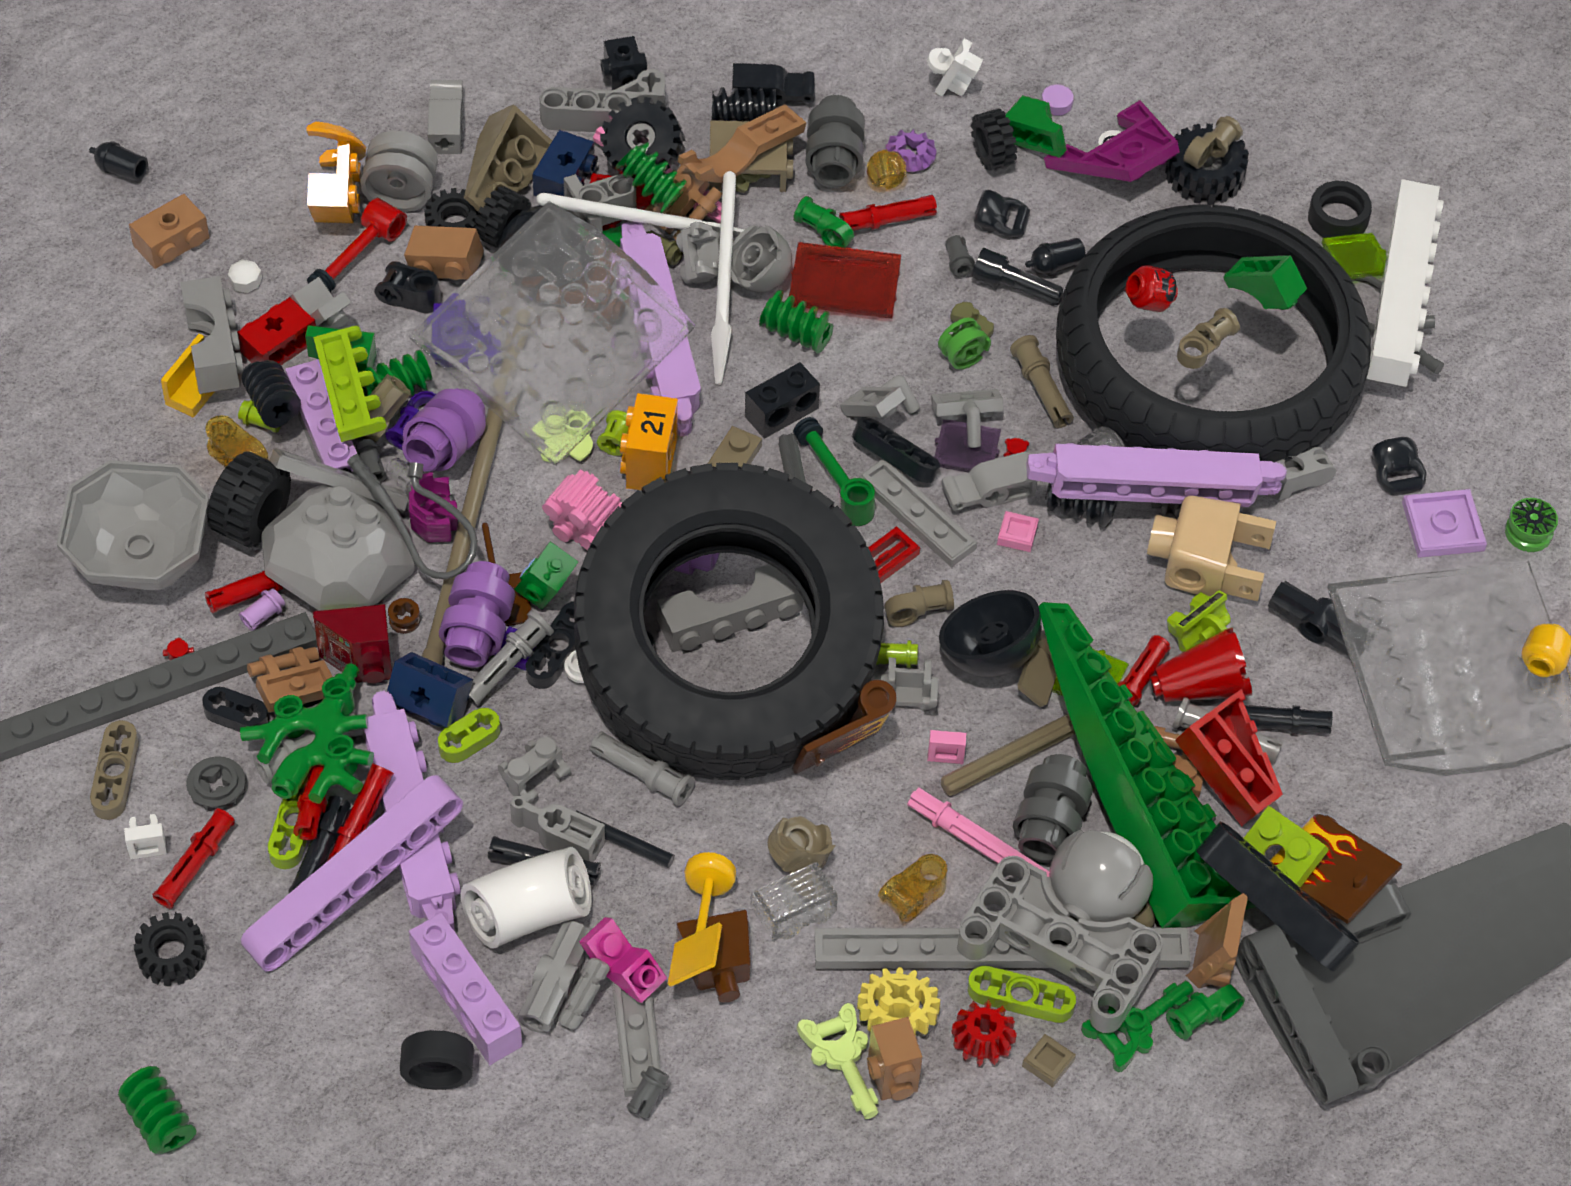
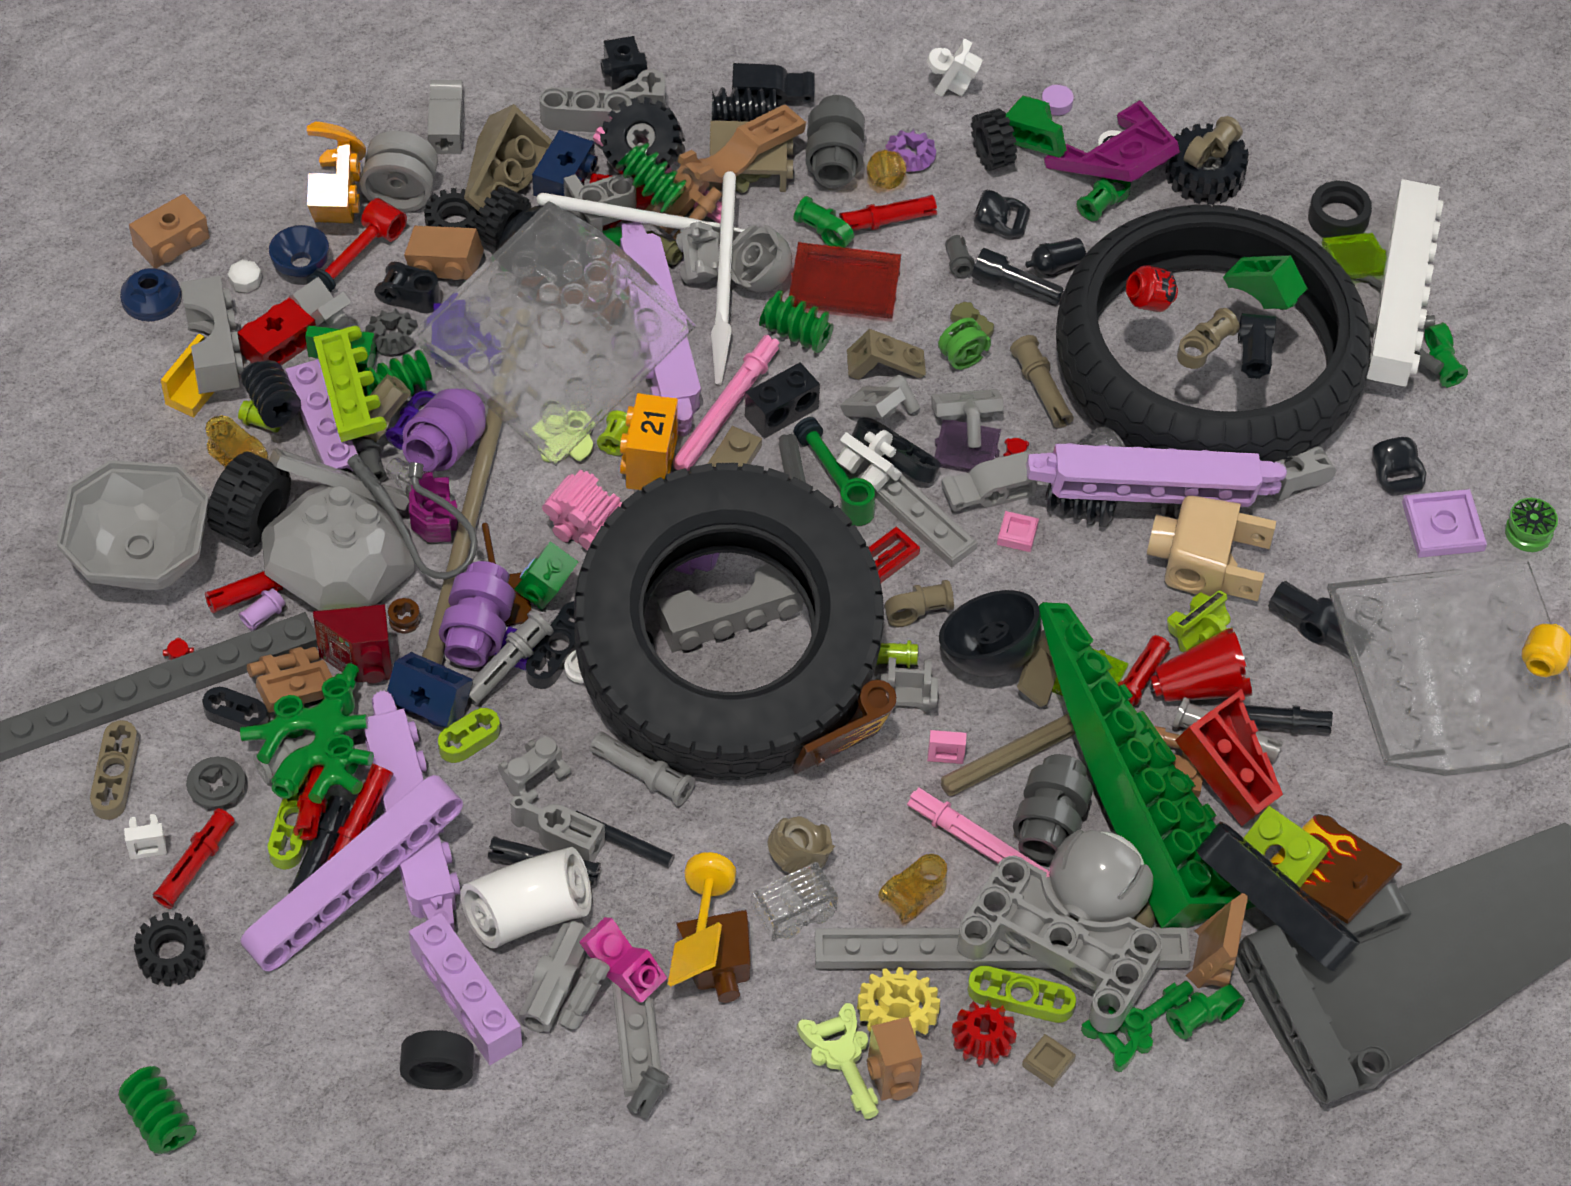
(118, 160): black piece -> none
(150, 303): none -> dark blue piece
(297, 243): none -> dark blue piece
(394, 341): none -> dark grey gear
(754, 365): none -> bright pink axle
(856, 452): none -> white hips
(881, 348): none -> dark tan bracket
(1101, 197): none -> green connector
(1256, 342): none -> black piece
(1440, 343): none -> green connector

